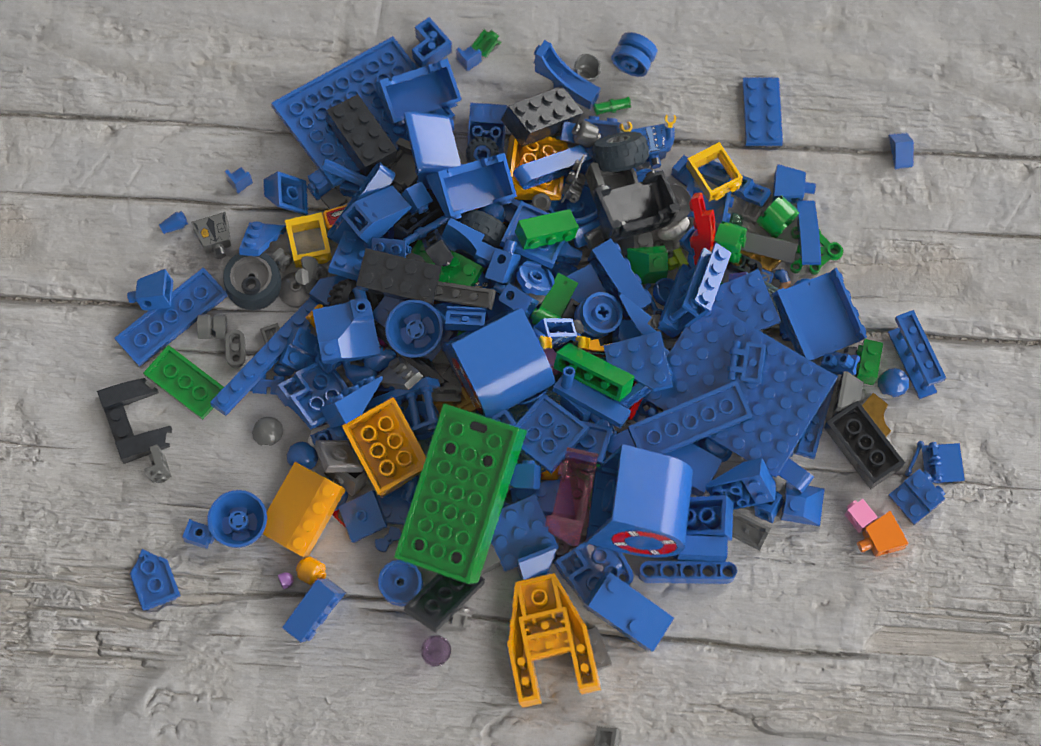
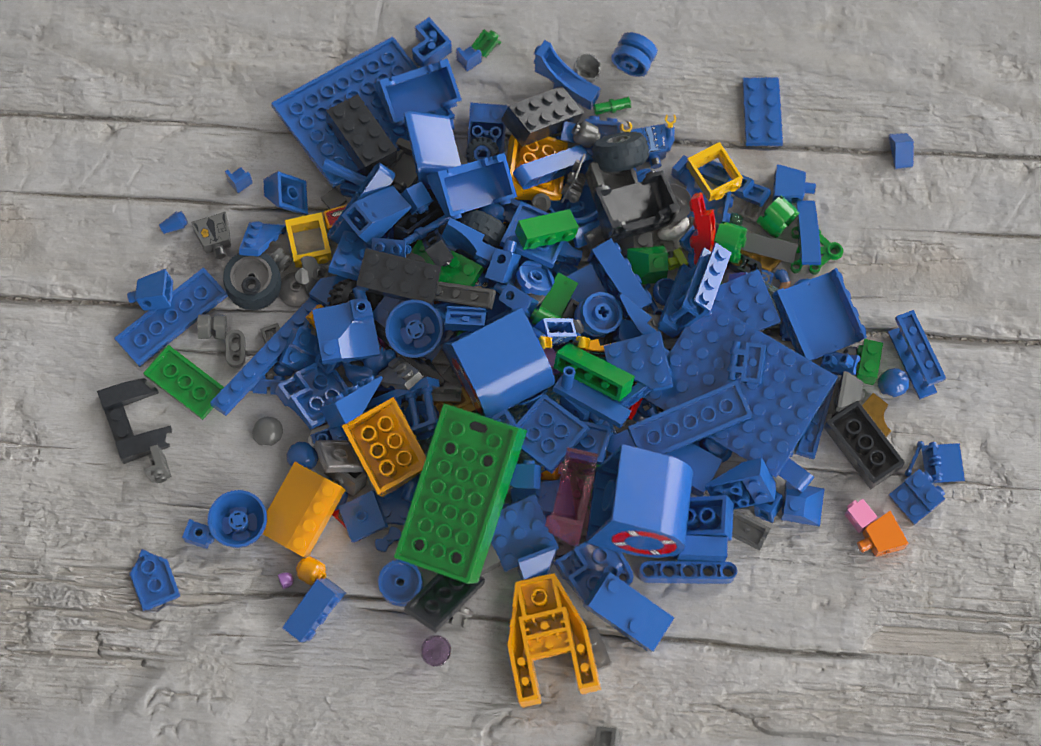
(318, 184): blue brick -> none

